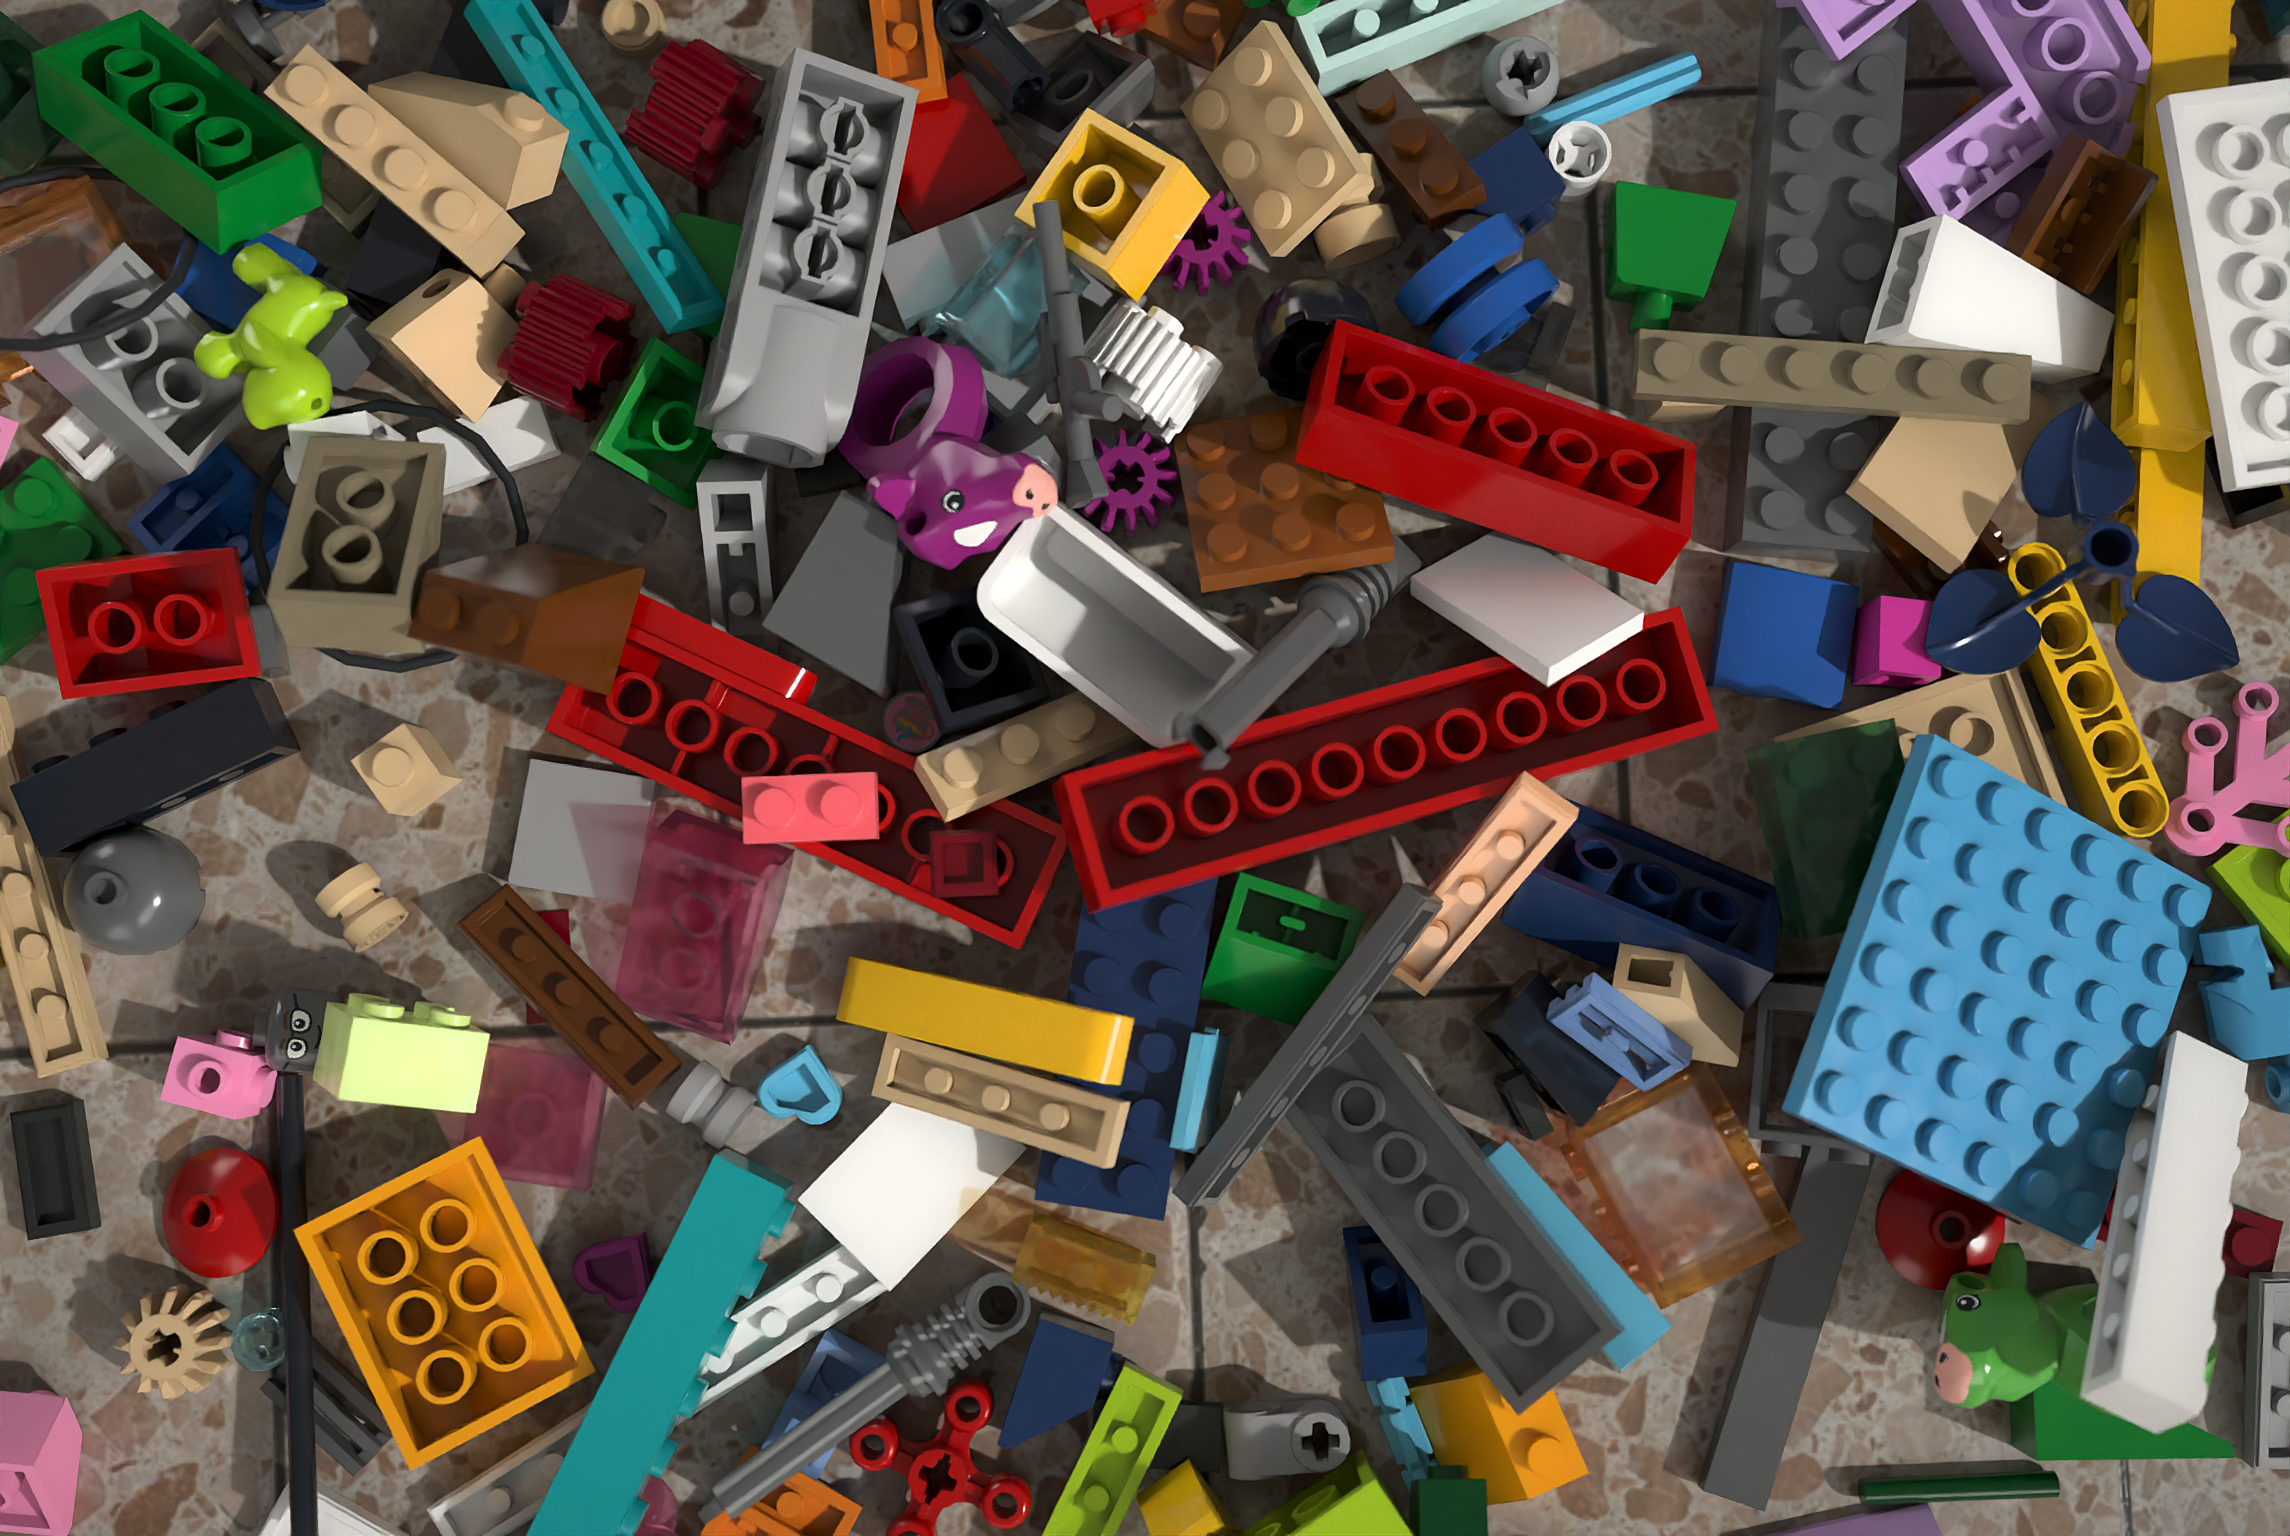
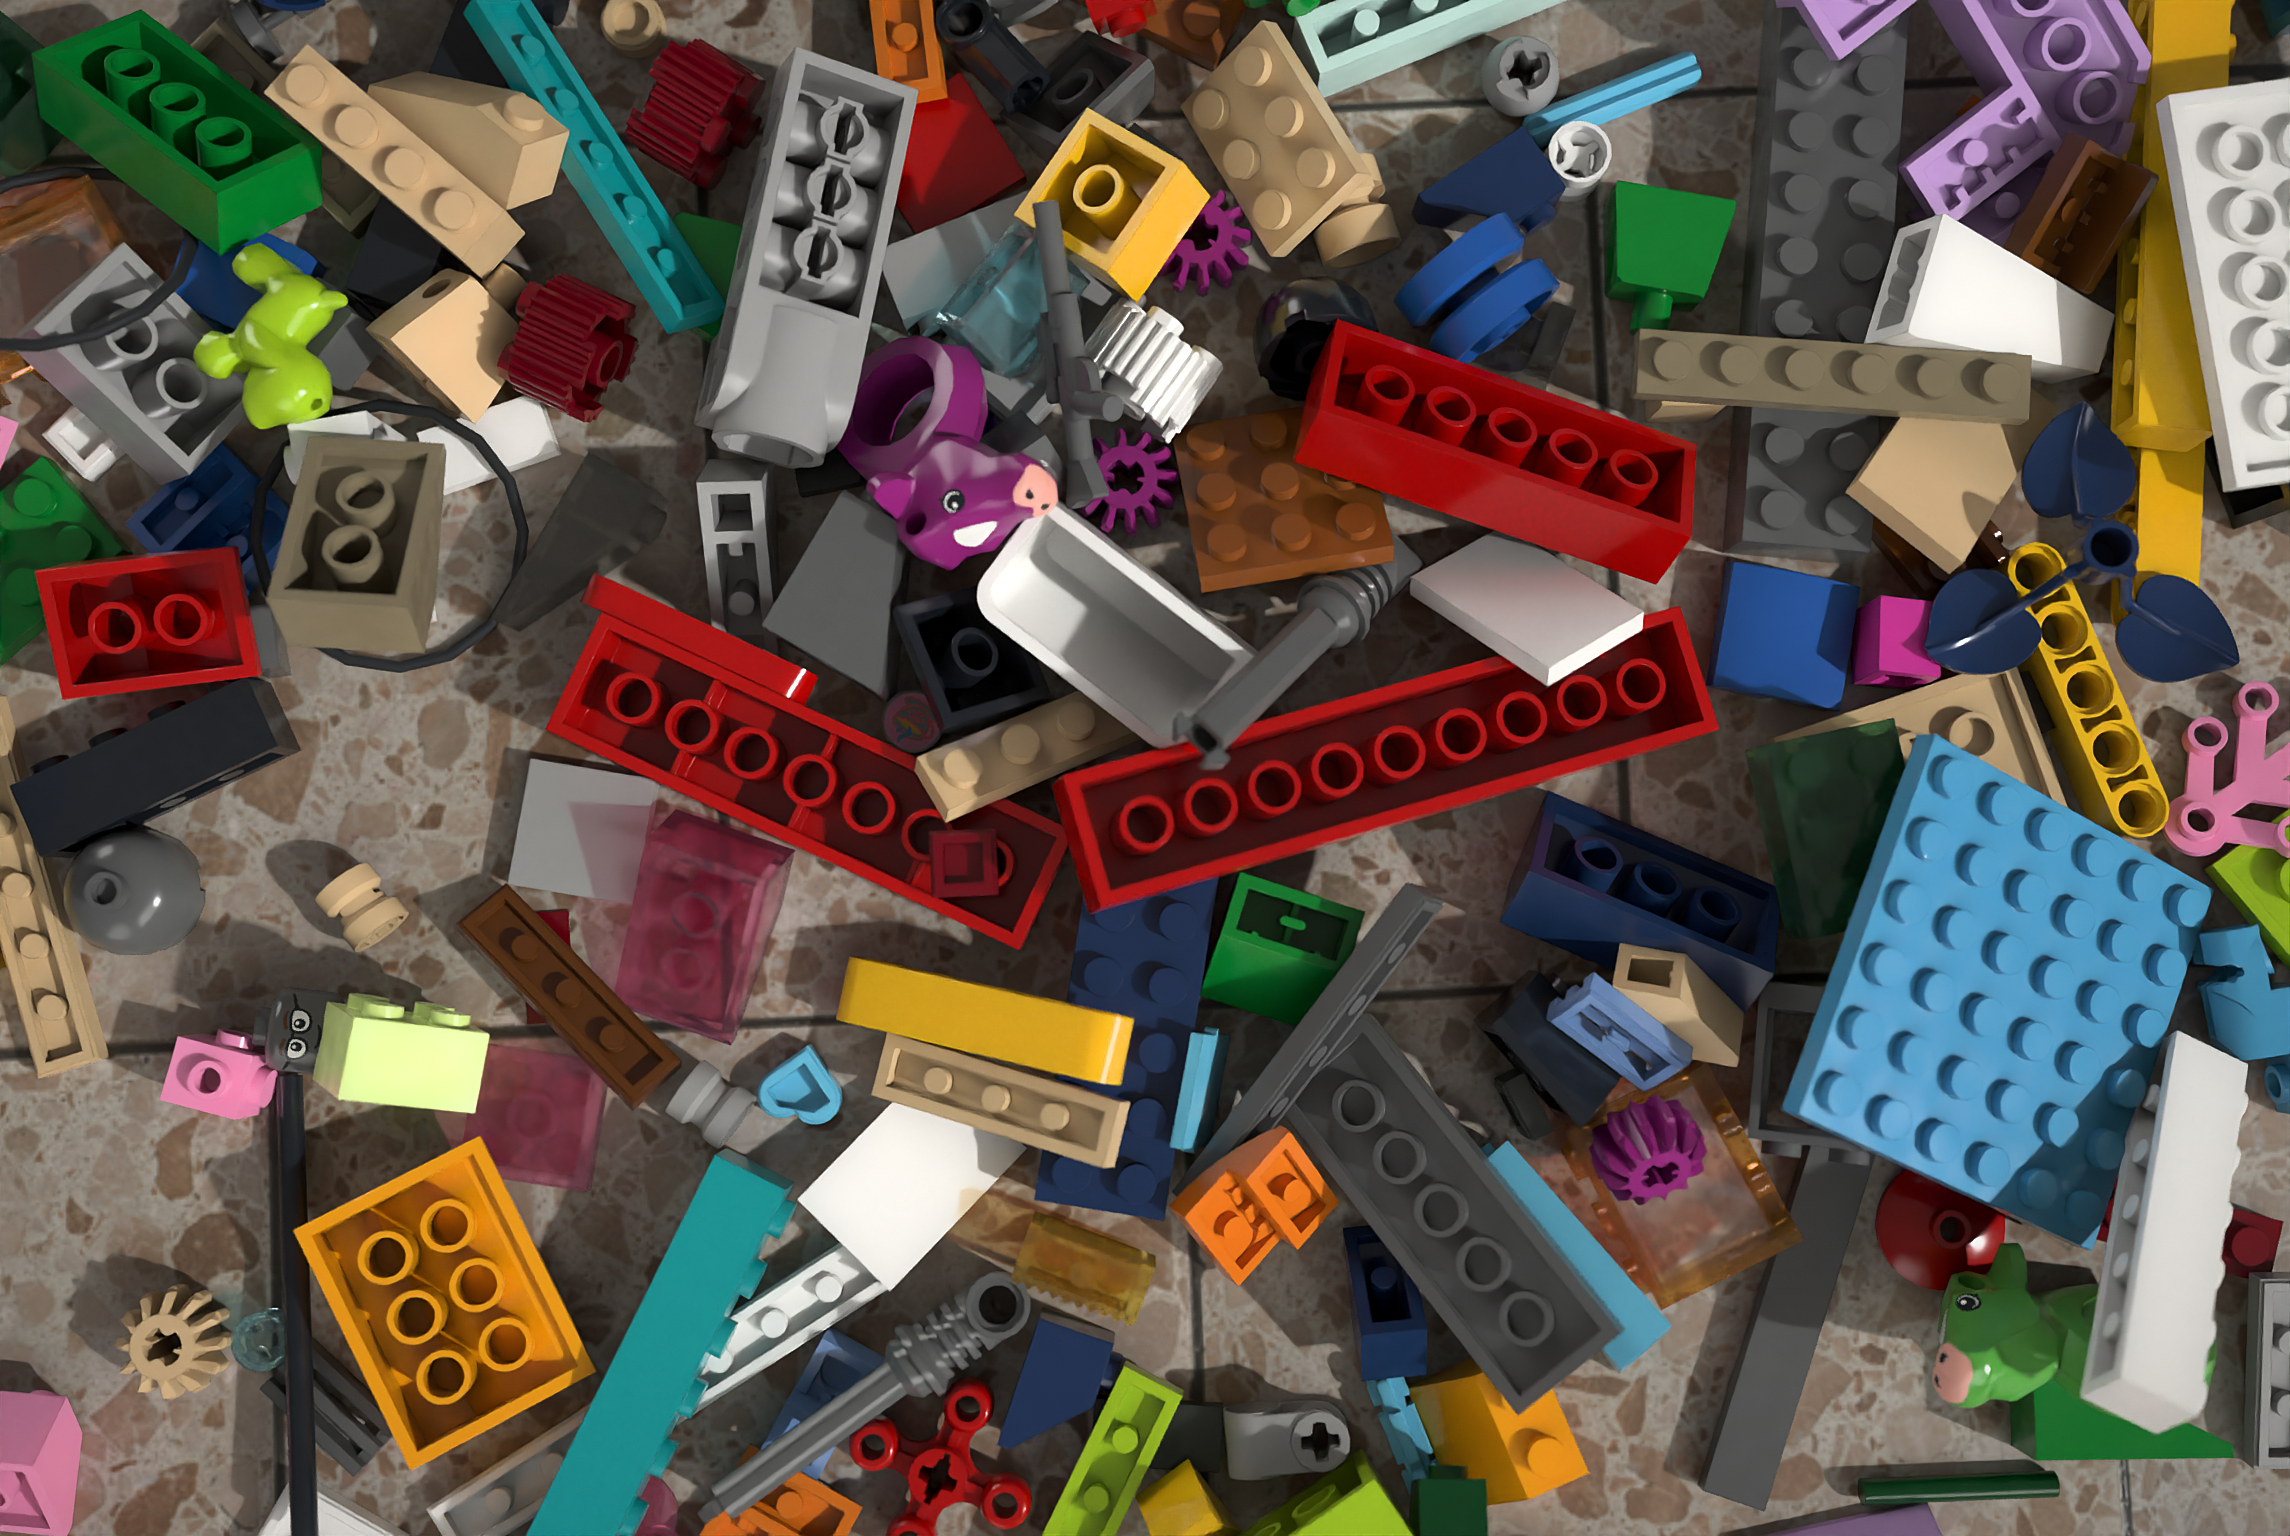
(55, 1170): pearl dark grey tile -> none
(241, 1207): red dish -> none
(407, 770): tan brick -> none
(532, 613): reddish brown slope -> none
(617, 1270): magenta tile -> none
(653, 425): green slope -> none
(810, 808): coral plate -> none
(1253, 1201): none -> orange slope
(1410, 150): reddish brown plate -> none
(1486, 875): light nougat tile -> none
(1647, 1150): none -> magenta gear

